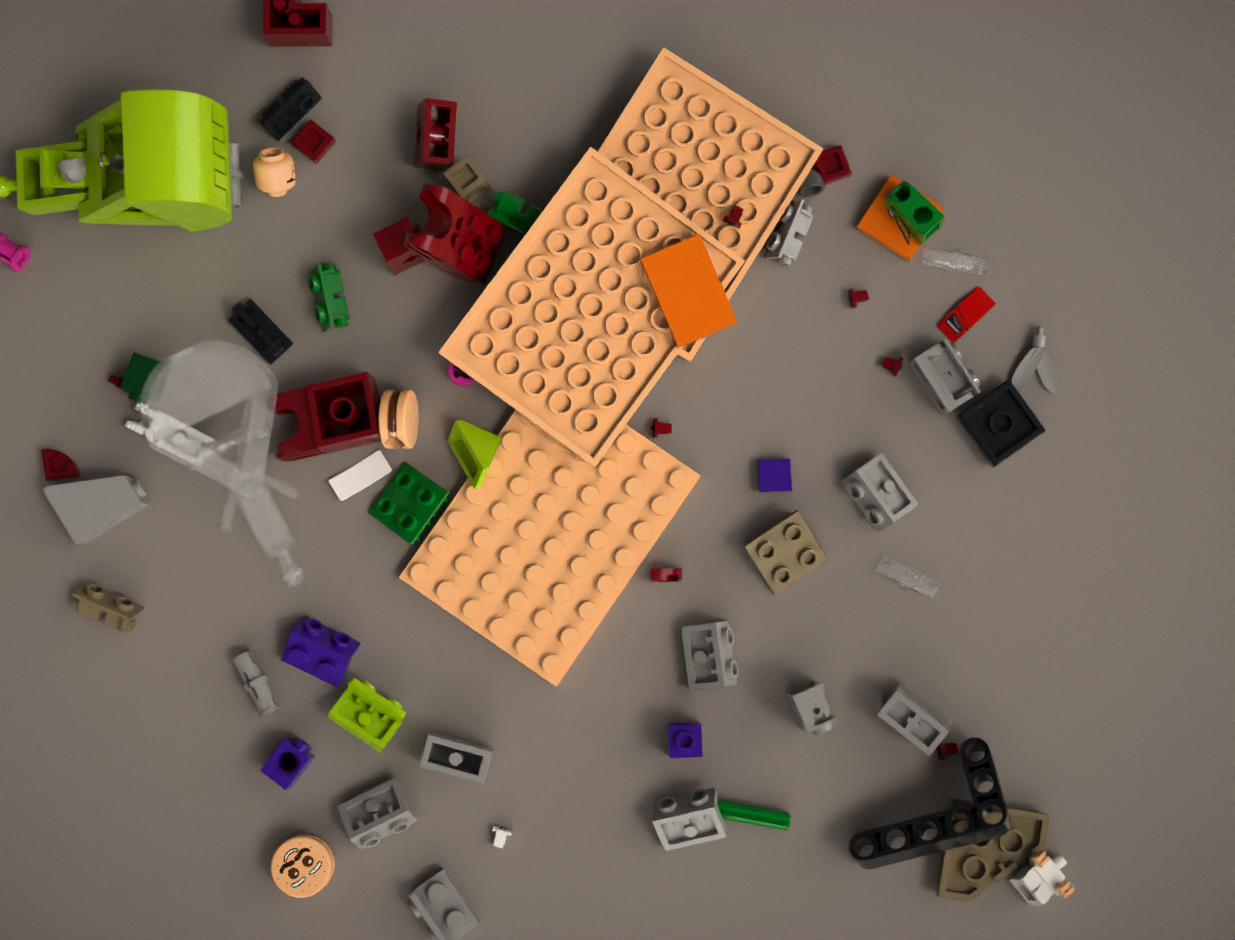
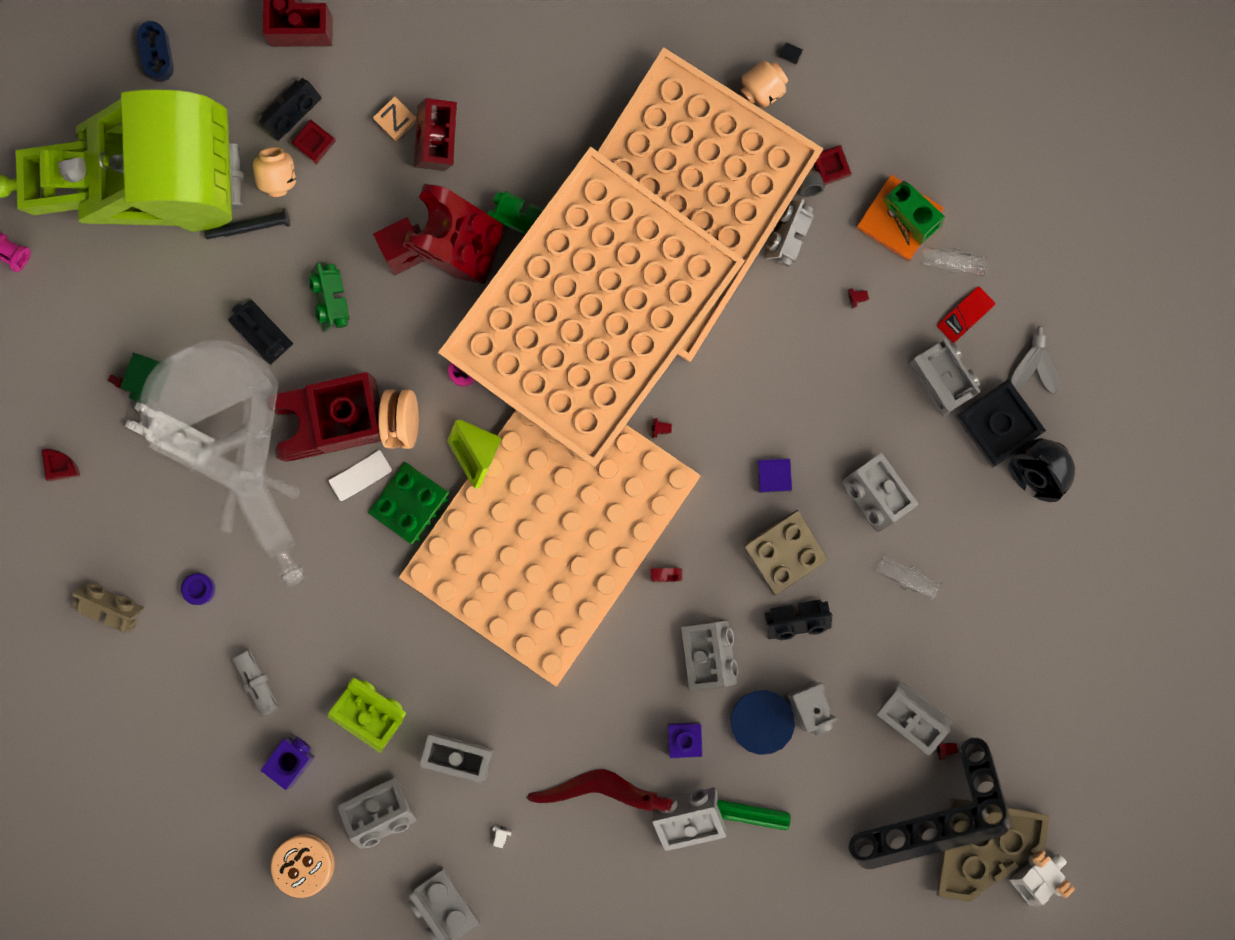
(96, 504): light grey slope -> none
(148, 52): none -> dark blue beam
(198, 589): none -> dark purple tile
(250, 225): none -> black piece
(320, 651): dark purple bracket -> none
(395, 119): none -> light nougat tile
(467, 180): dark tan brick -> none
(605, 783): none -> dark red piece
(688, 291): orange tile -> none
(734, 217): dark red piece -> none
(762, 722): none -> dark blue tile
(763, 84): none -> light nougat head
(791, 53): none -> black piece
(813, 619): none -> black hinge
(893, 365): dark red piece -> none
(1044, 468): none -> black cylinder

